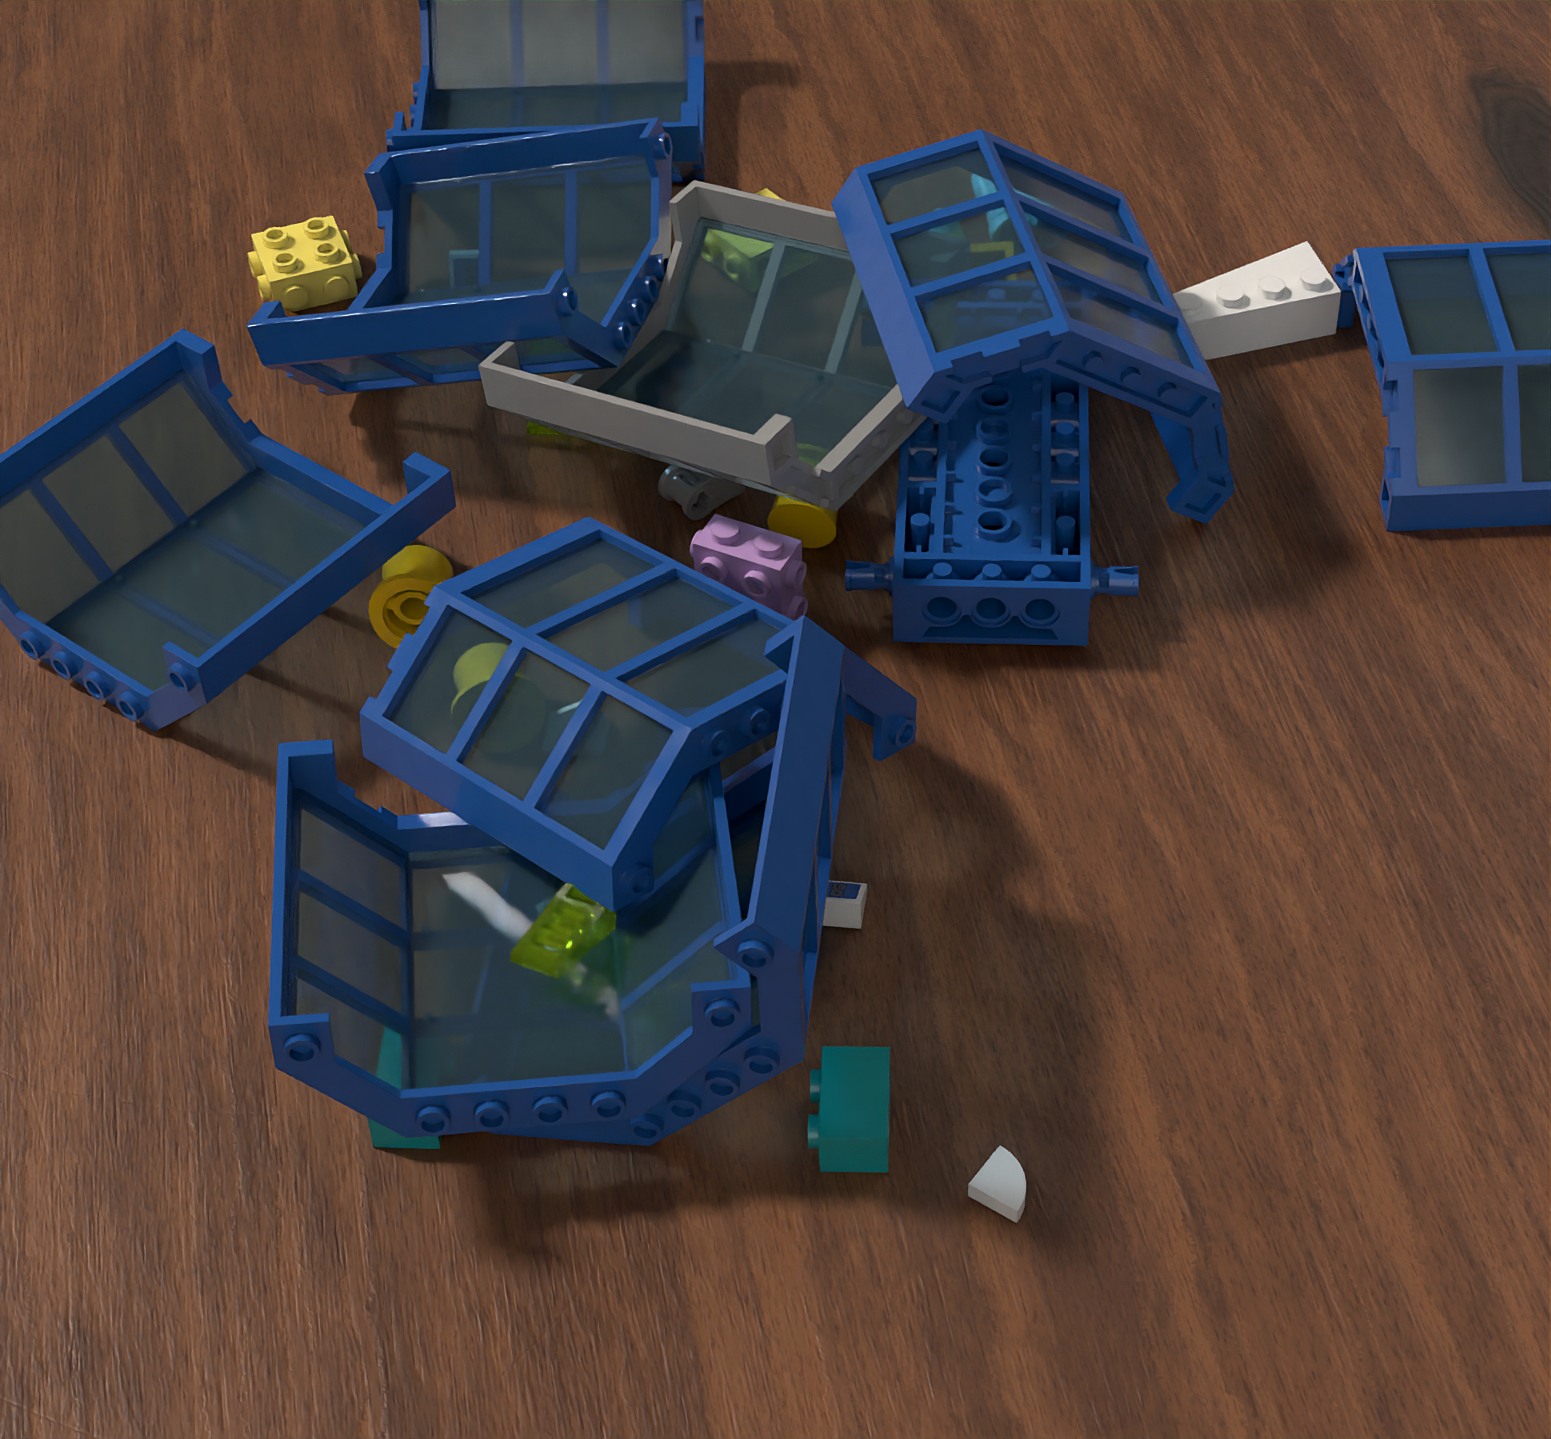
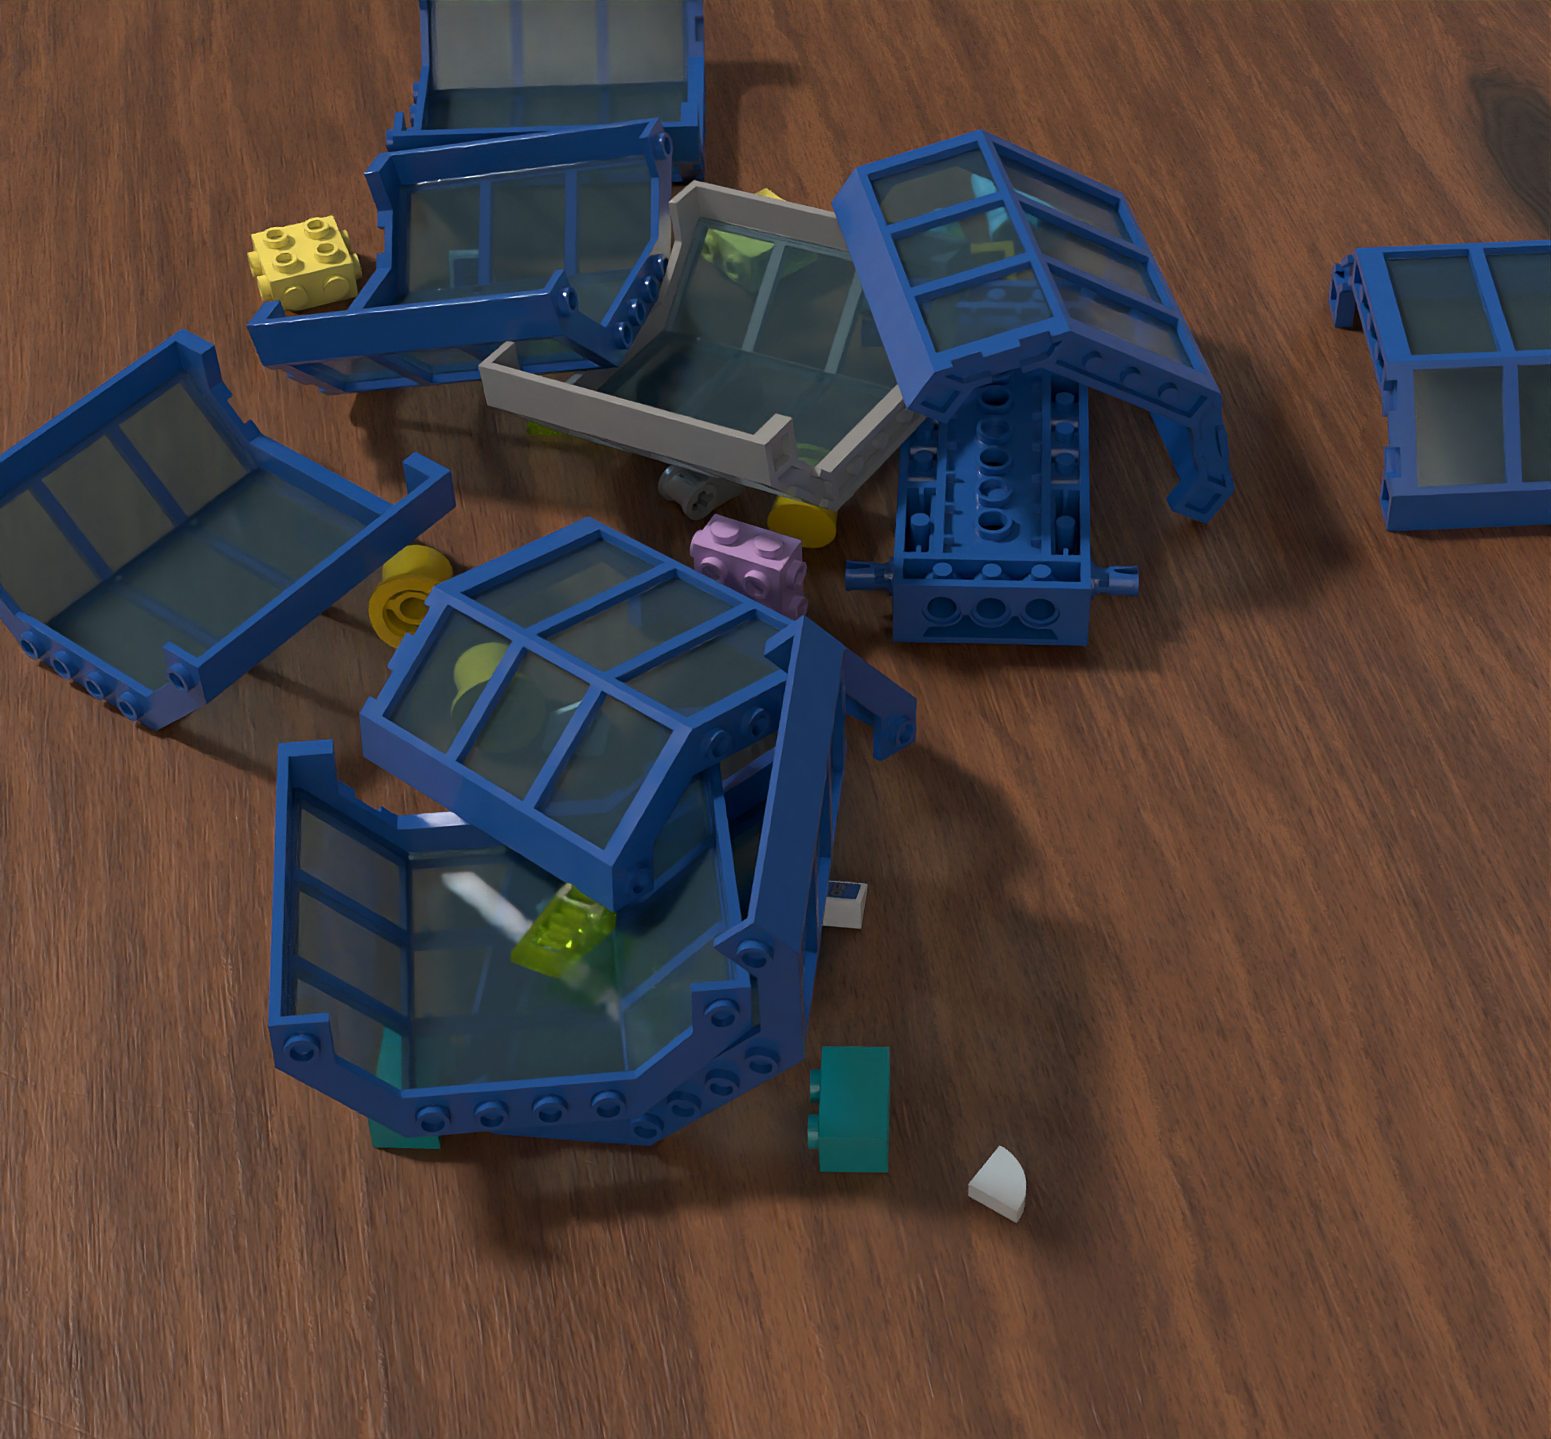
(1262, 304): white wedge -> none

